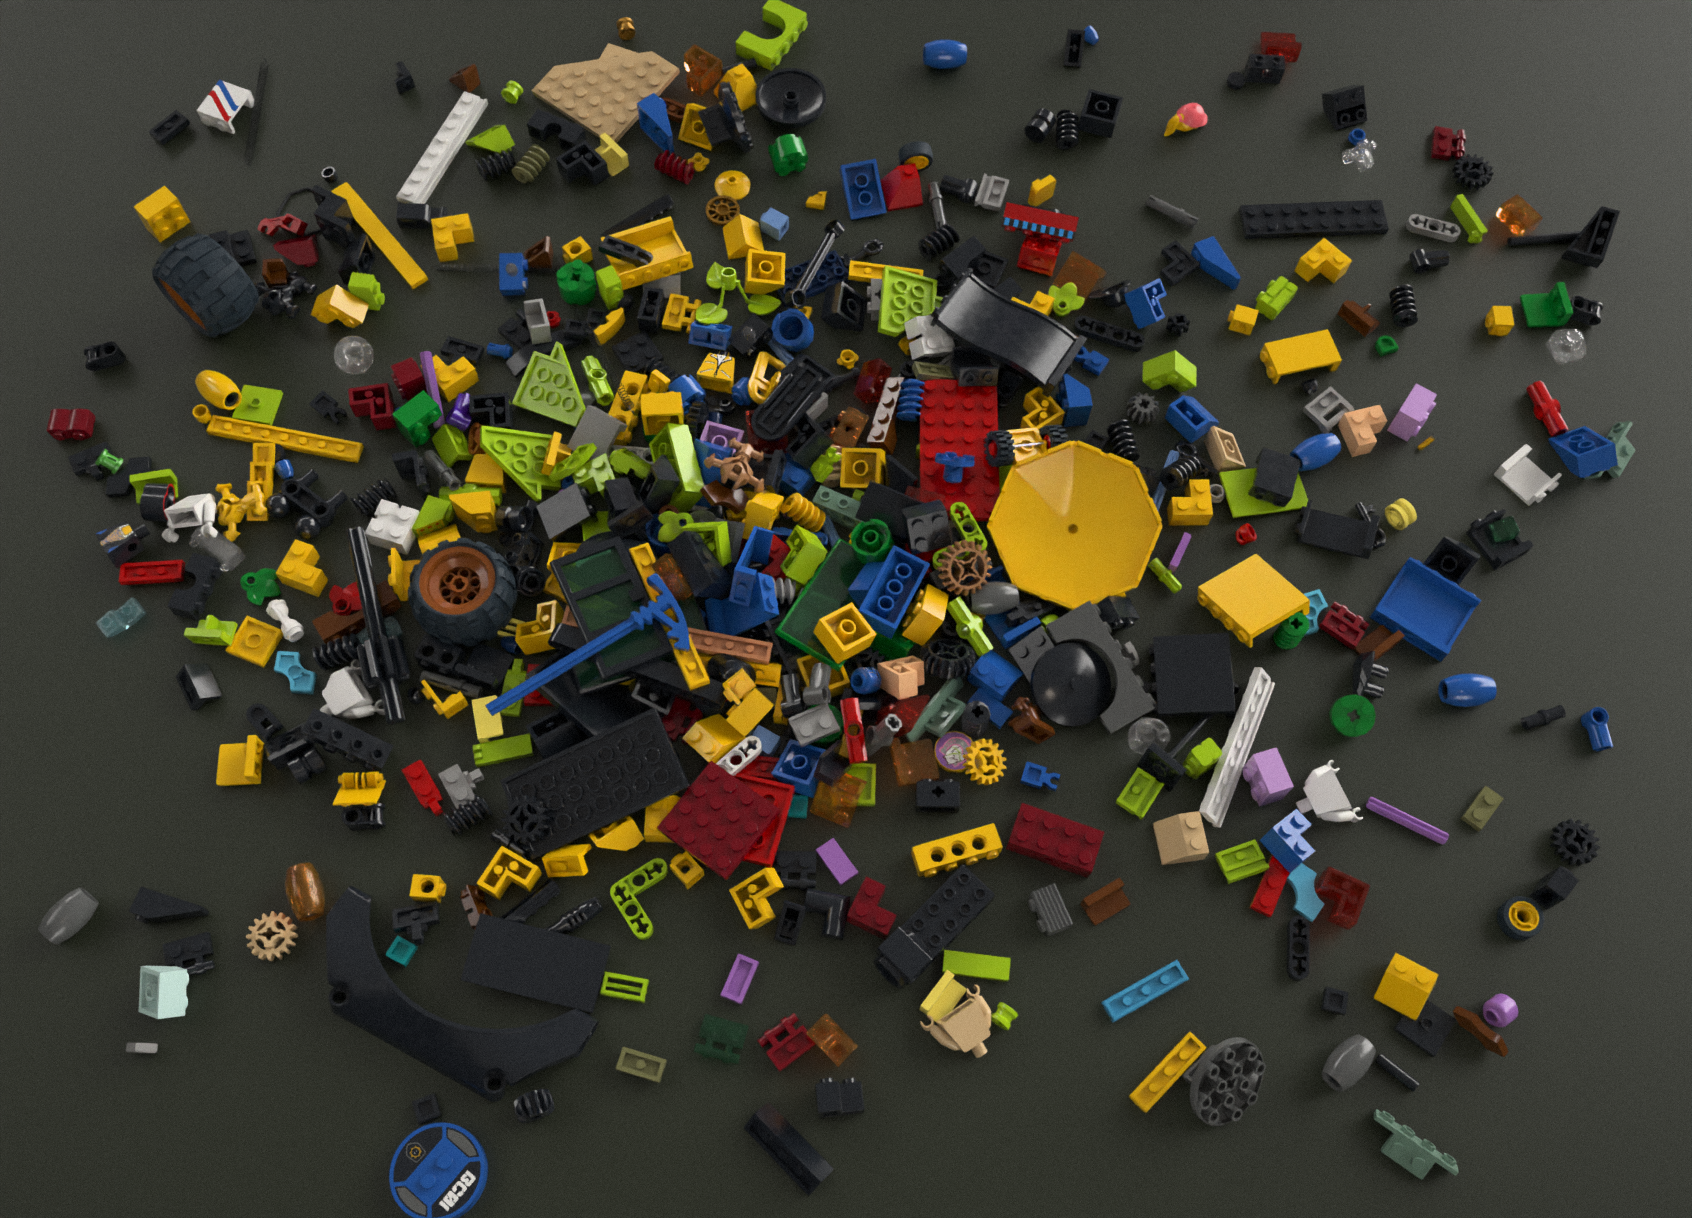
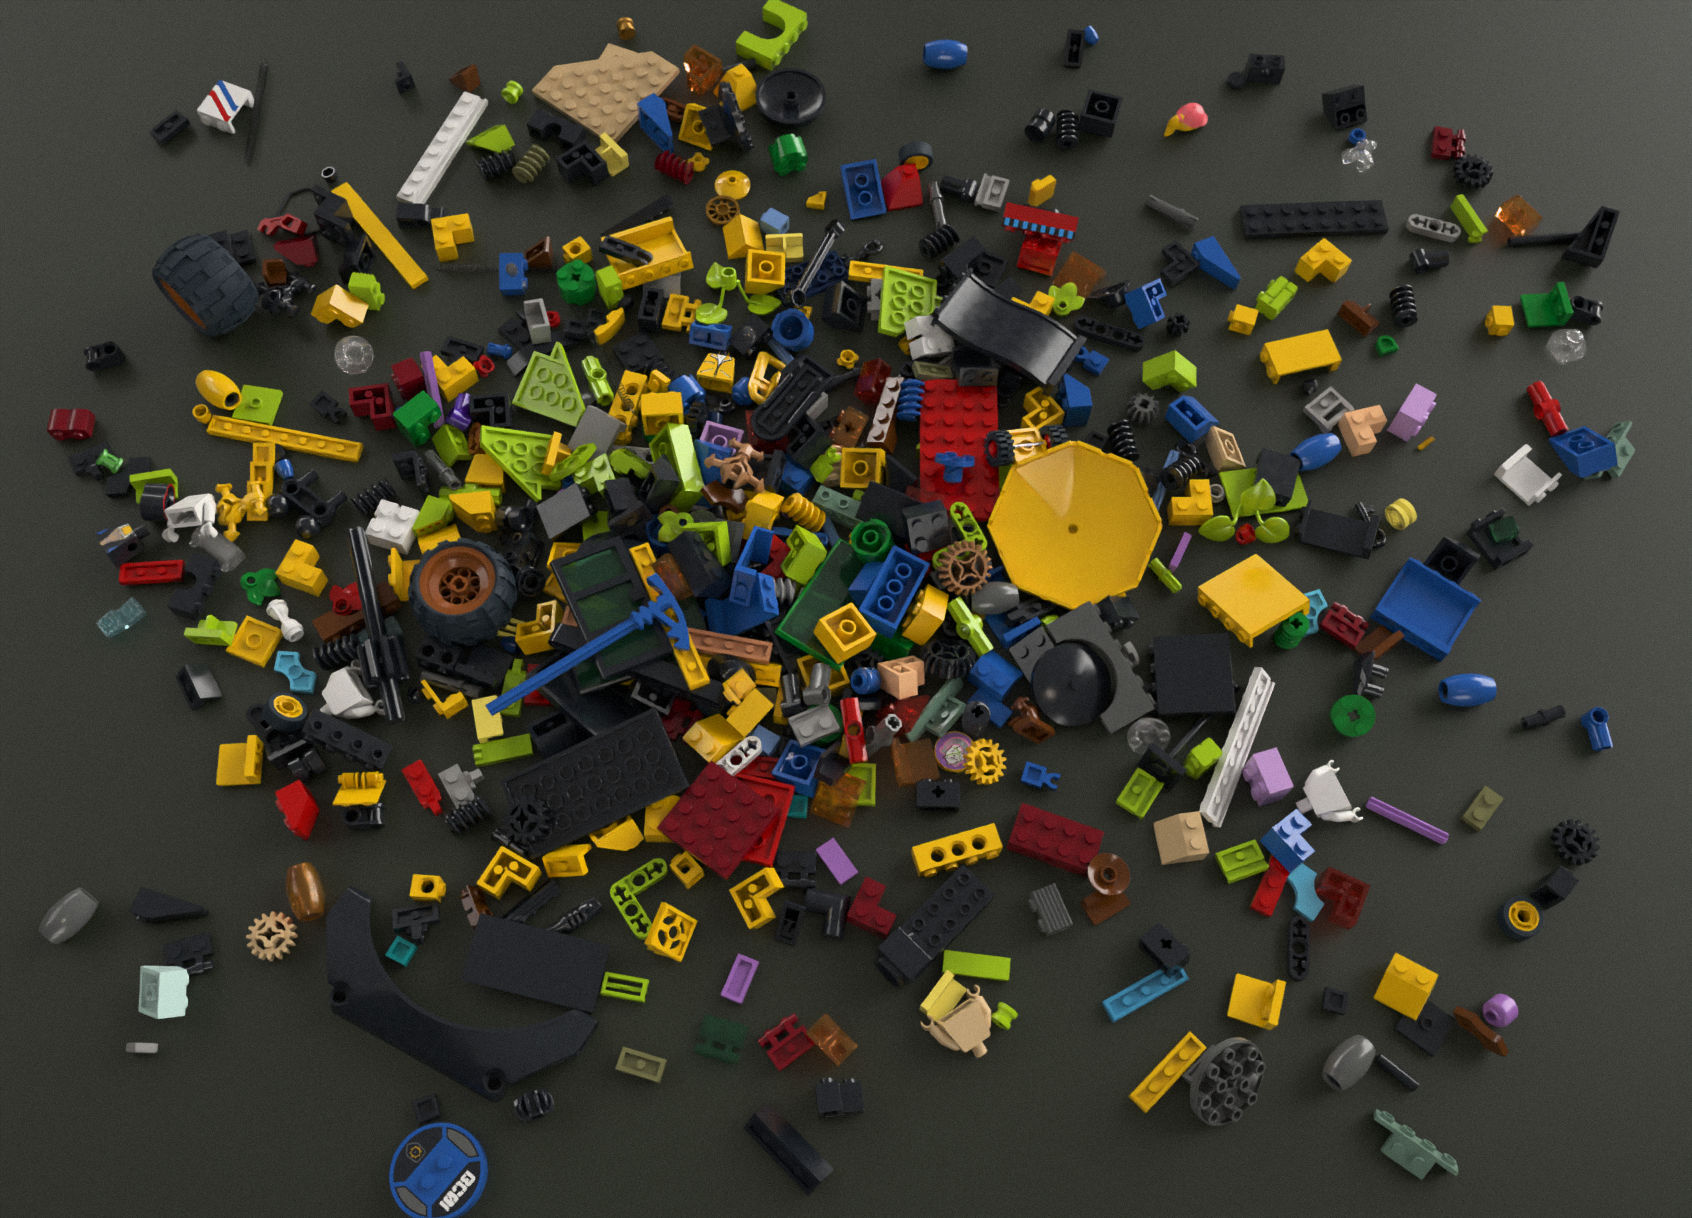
(162, 213): yellow brick -> none
(284, 712): none -> black wheel
(299, 808): none -> red slope
(489, 366): none -> red plate
(679, 917): none -> yellow piece
(786, 243): none -> light yellow panel
(1116, 870): none -> reddish brown dish
(1166, 960): none -> black brick
(1256, 1001): none -> yellow bracket
(1257, 497): none -> lime plant
(1280, 44): clear red bracket -> none

